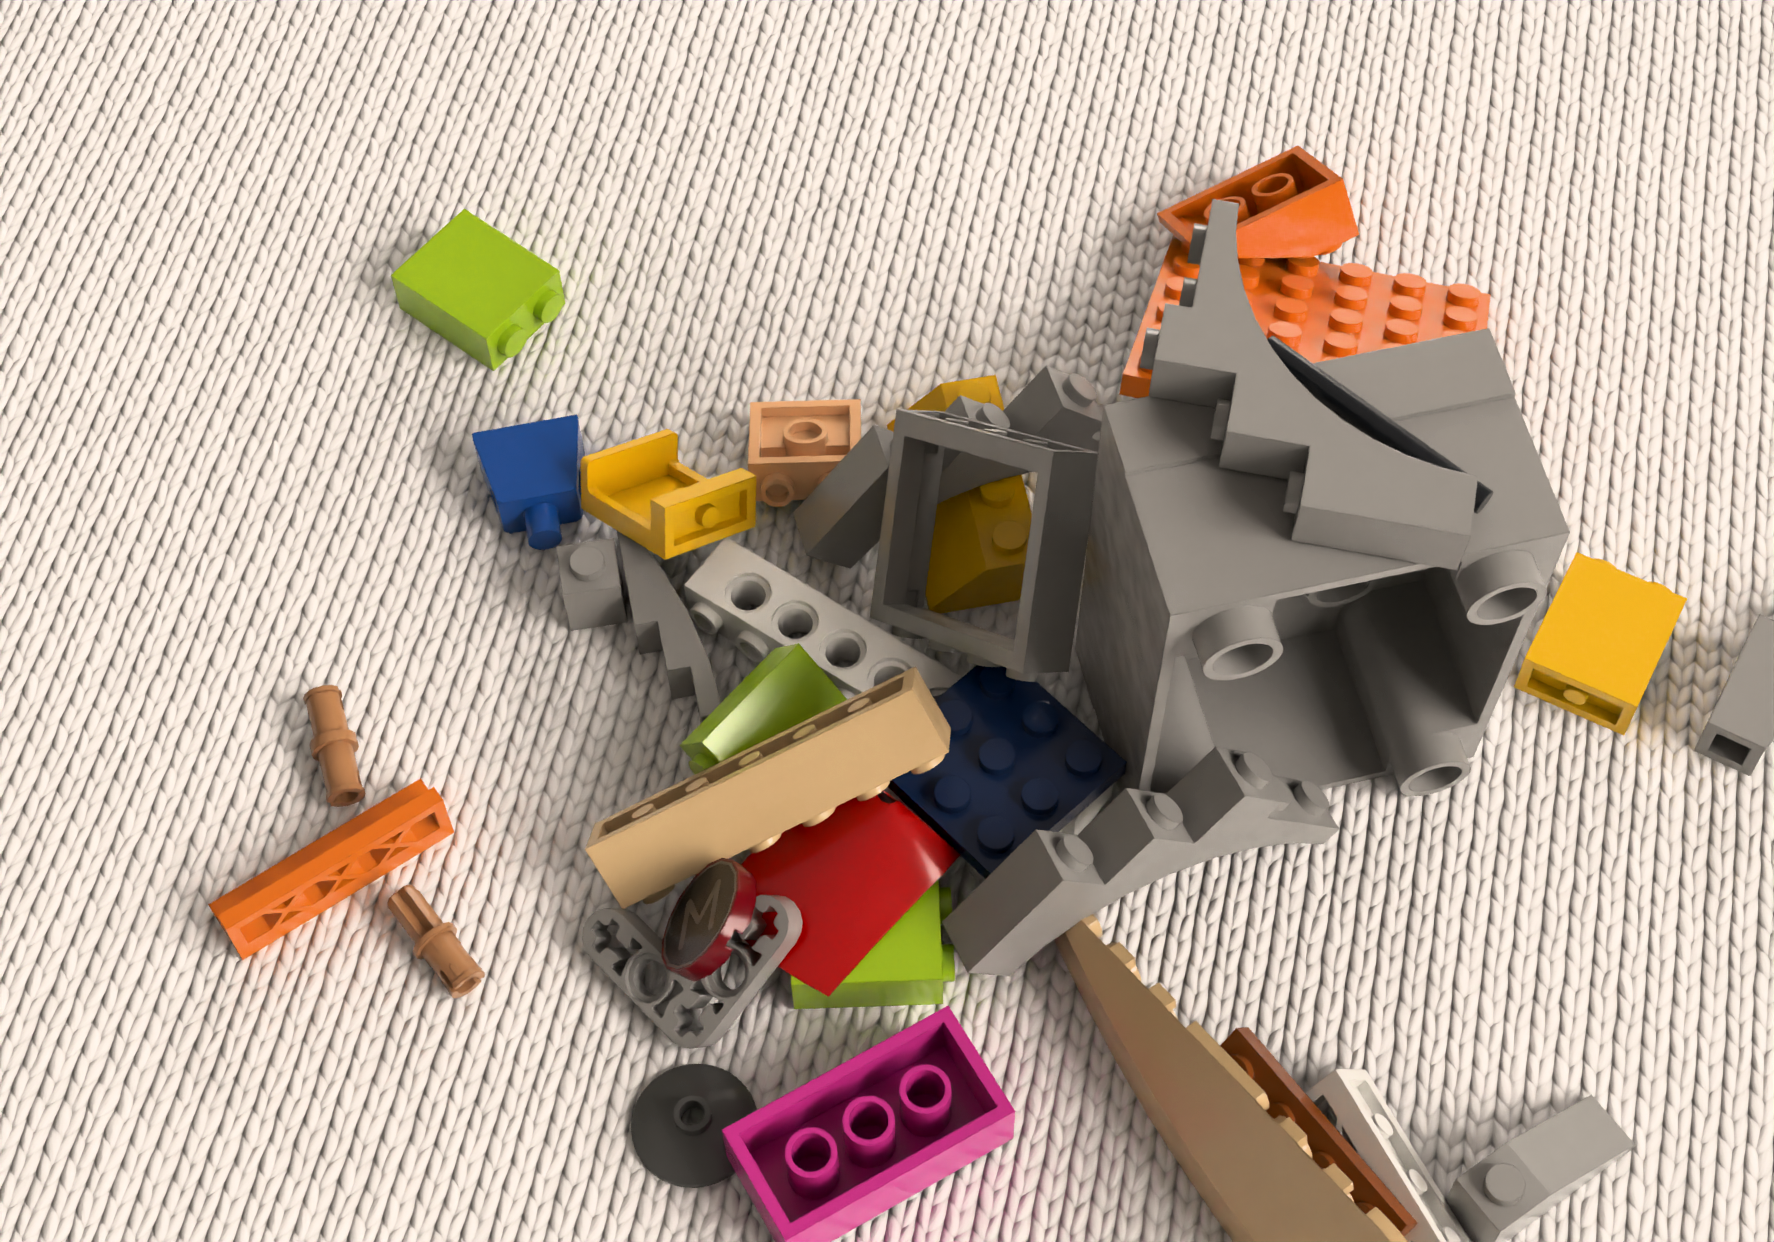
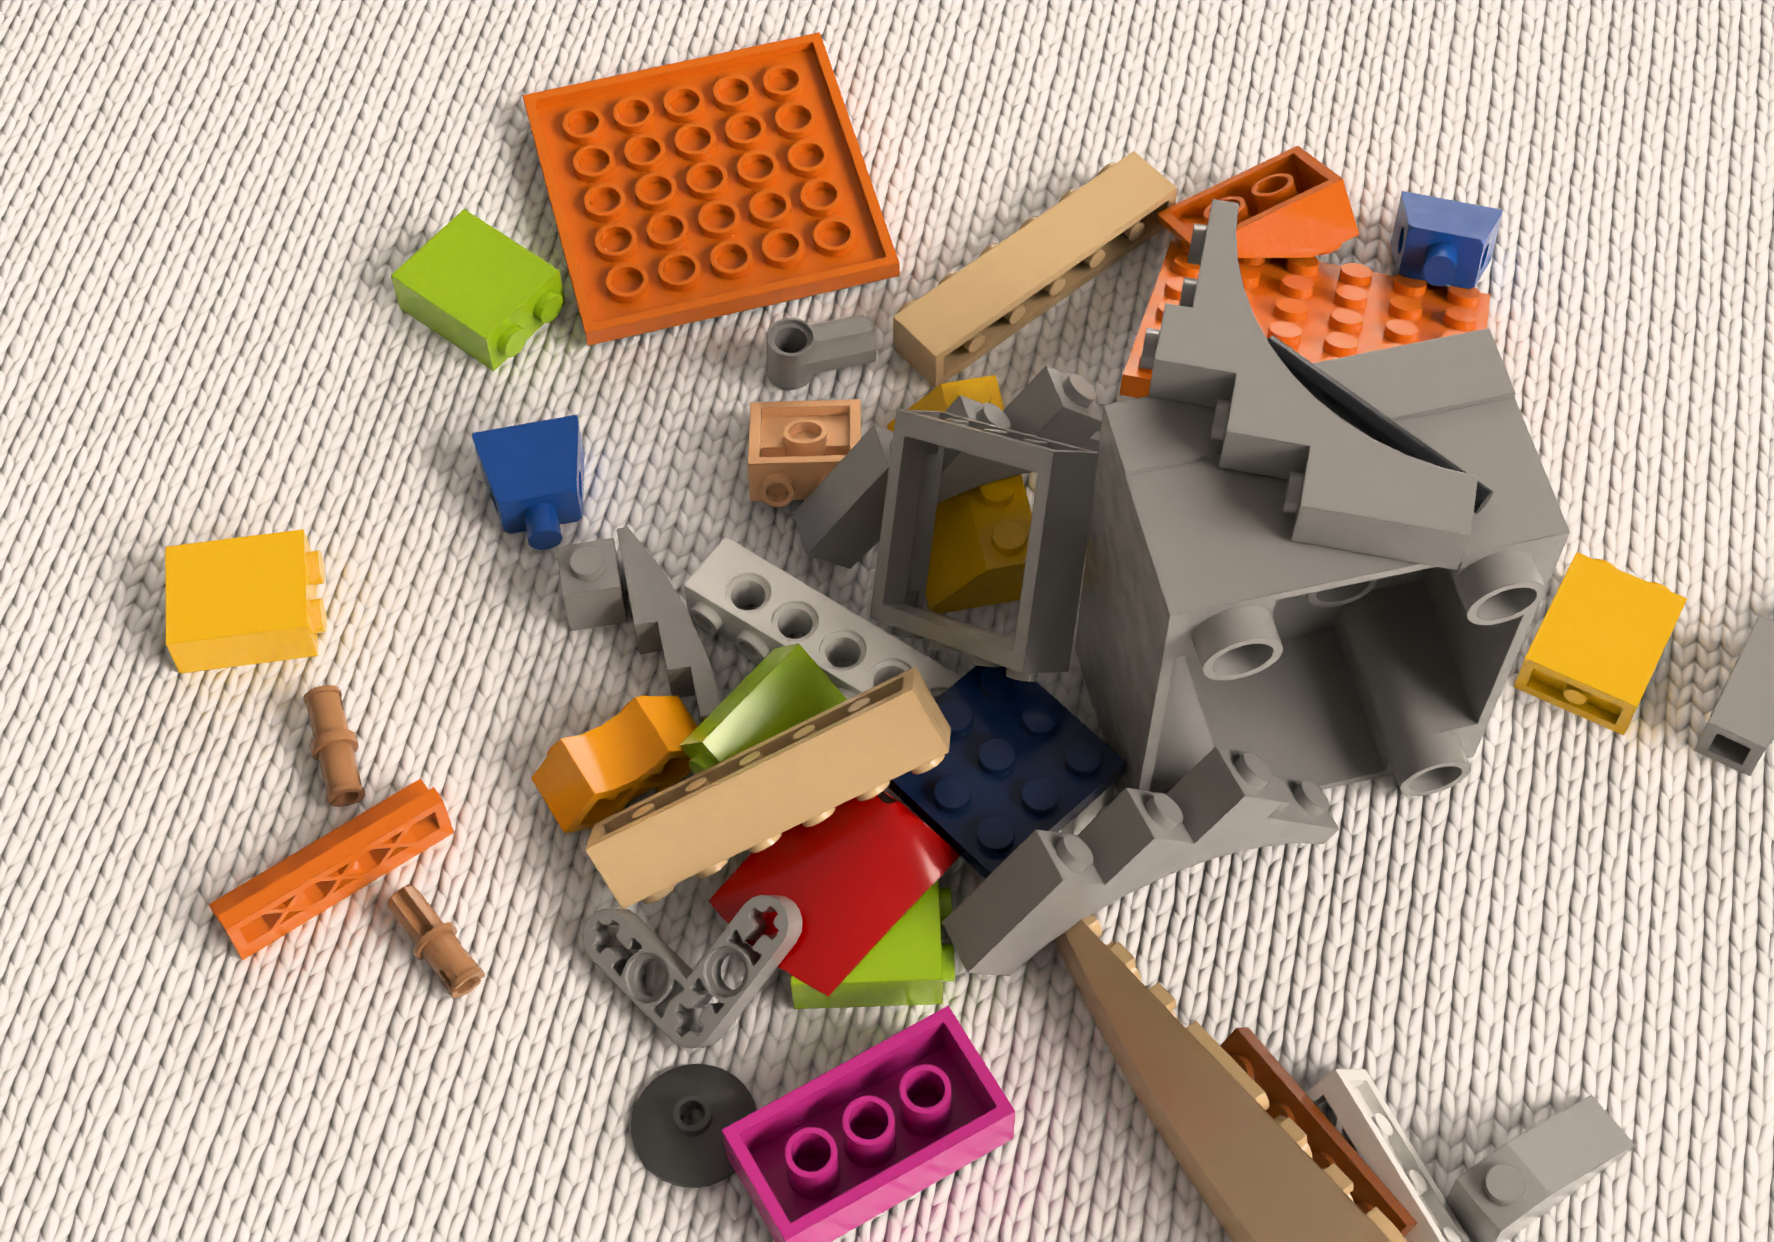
(243, 601): none -> yellow brick
(614, 763): none -> light orange brick
(662, 502): yellow panel -> none
(705, 918): tile -> none
(708, 188): none -> orange plate
(801, 350): none -> light grey piece
(1032, 269): none -> tan brick
(1443, 239): none -> blue torso

